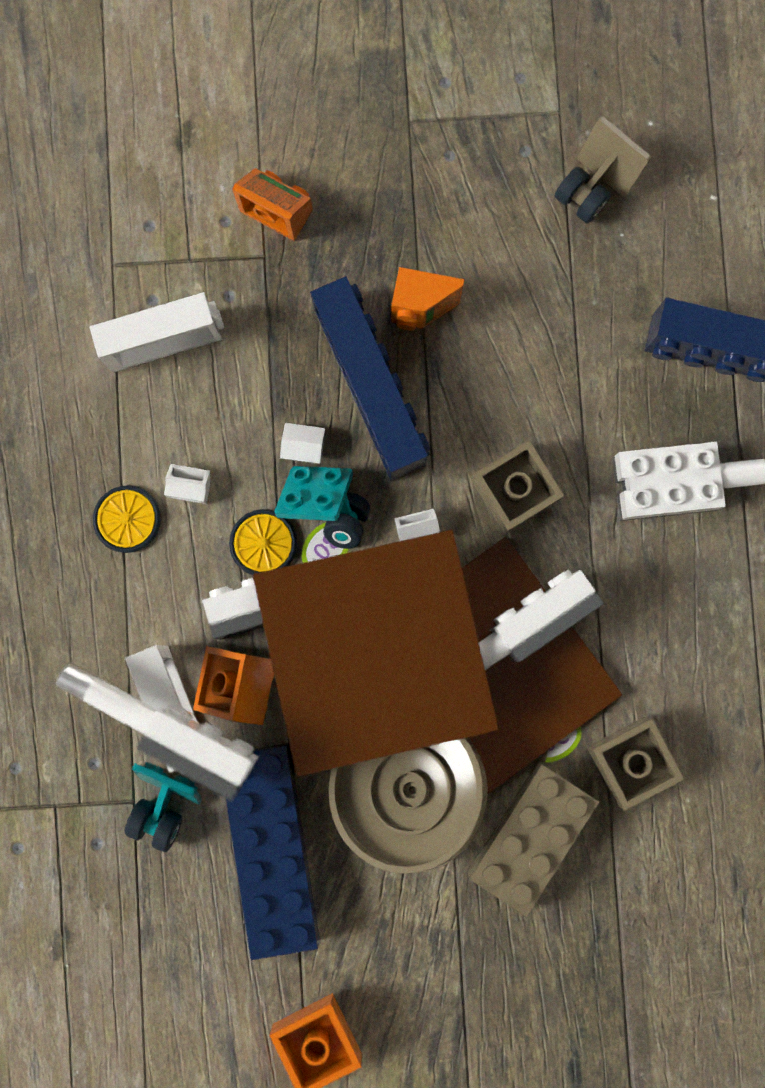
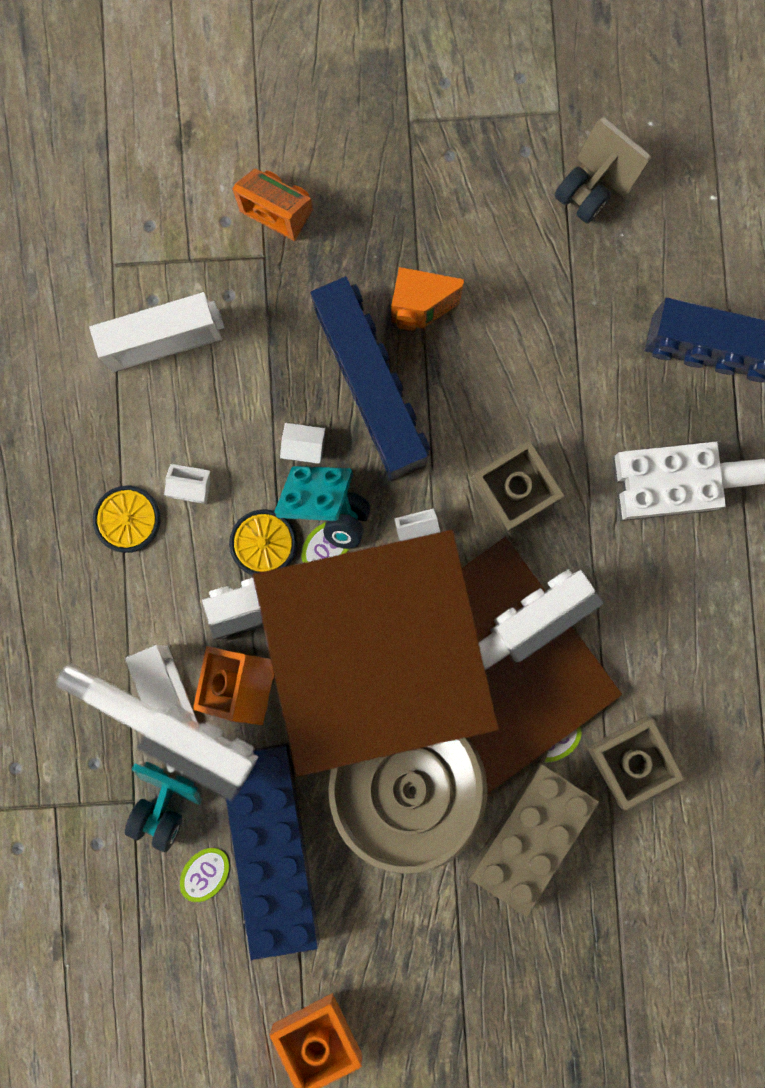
(204, 875): none -> sticker

